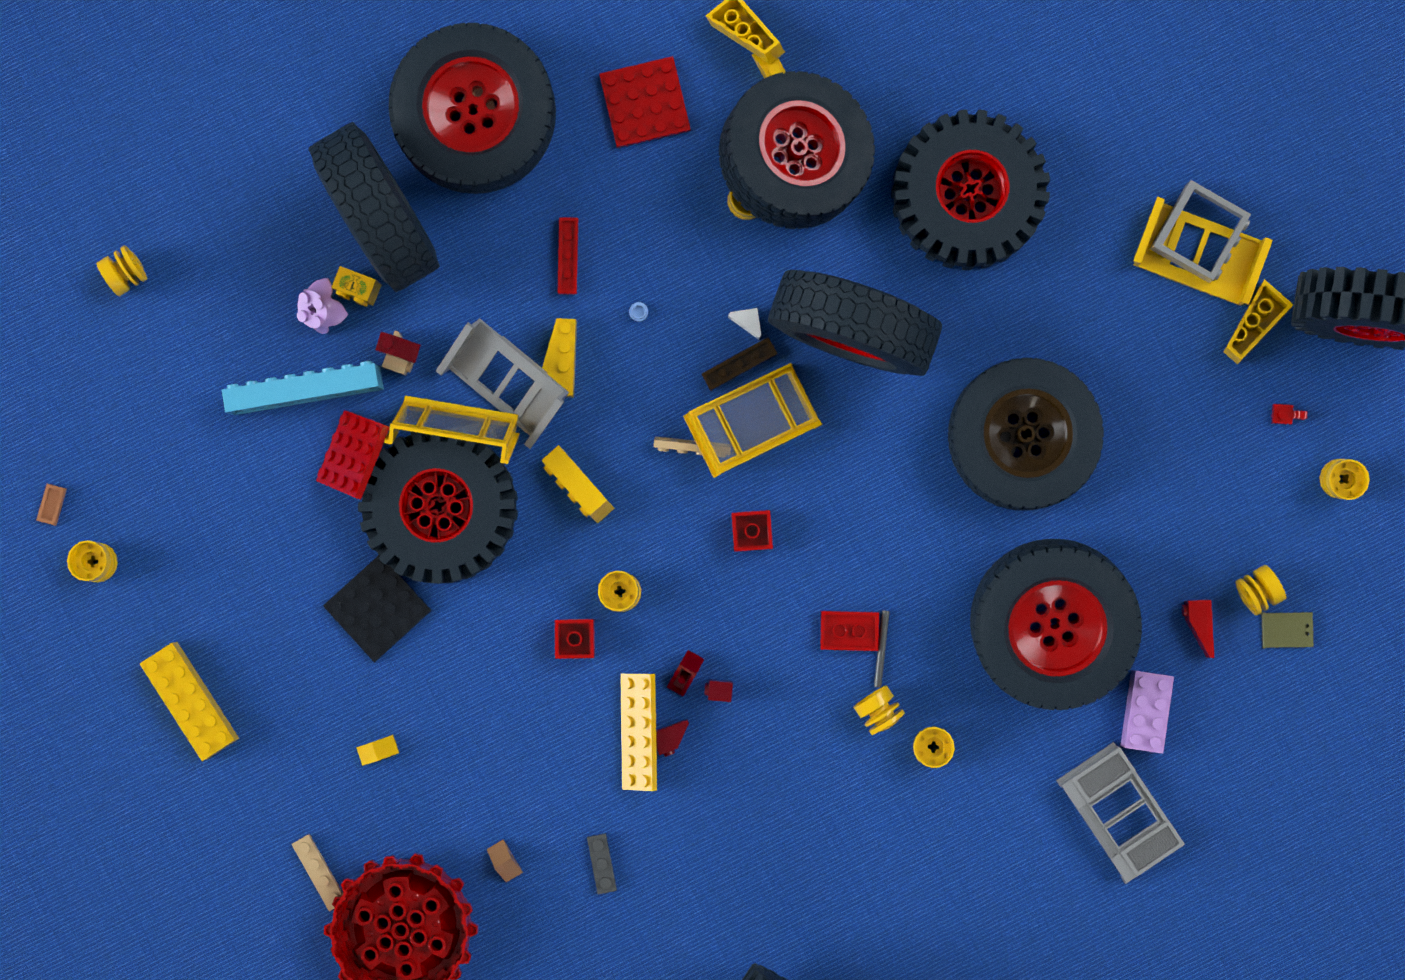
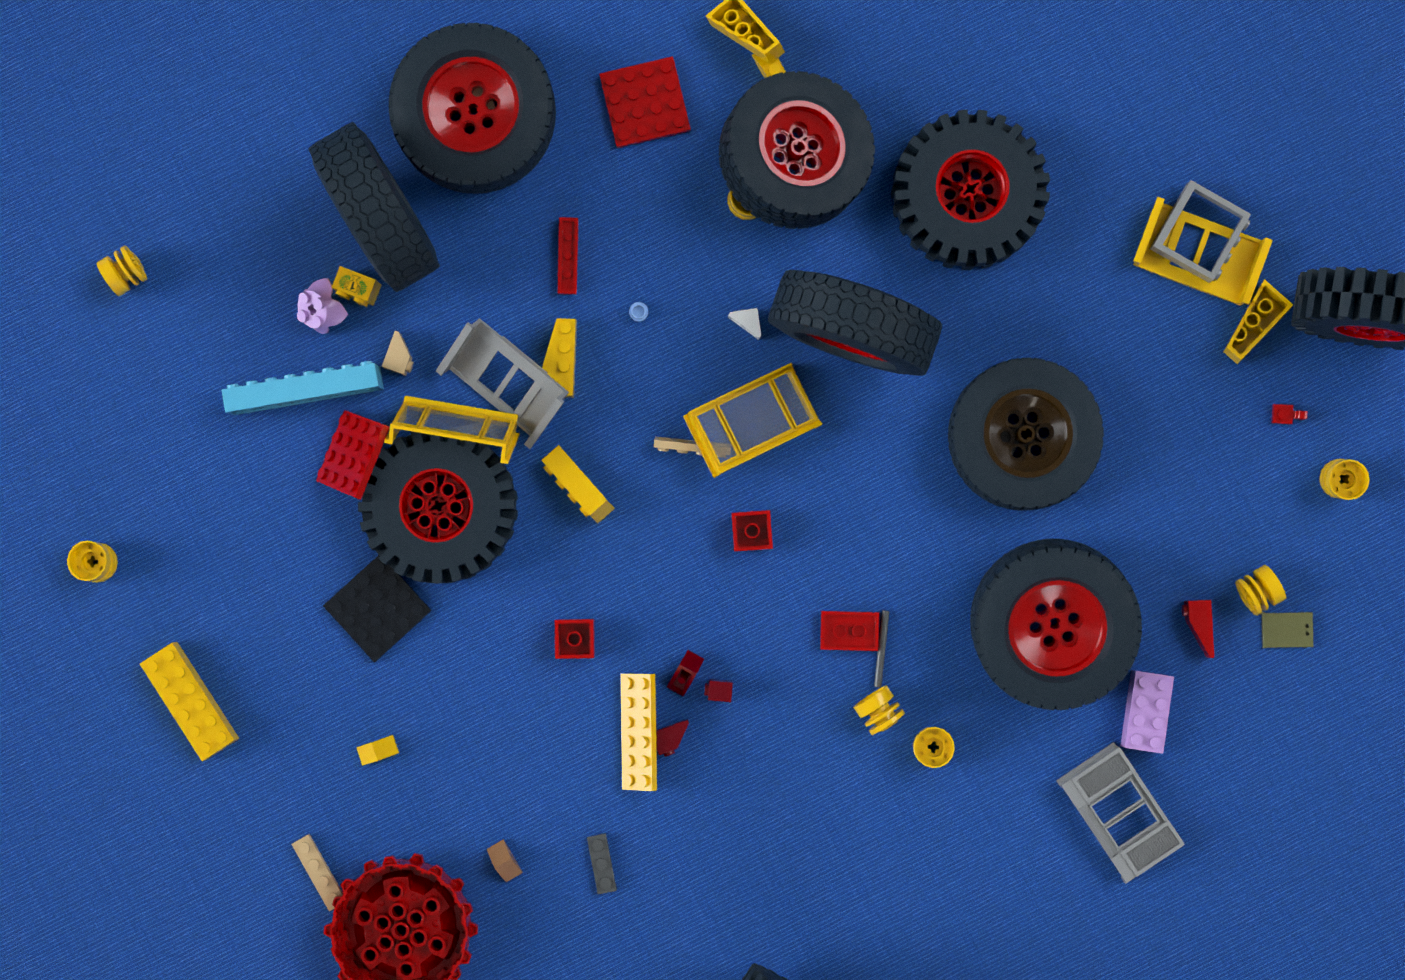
(51, 504): nougat tile -> none
(397, 347): dark red slope -> none
(610, 584): yellow wheel -> none
(739, 363): dark brown plate -> none

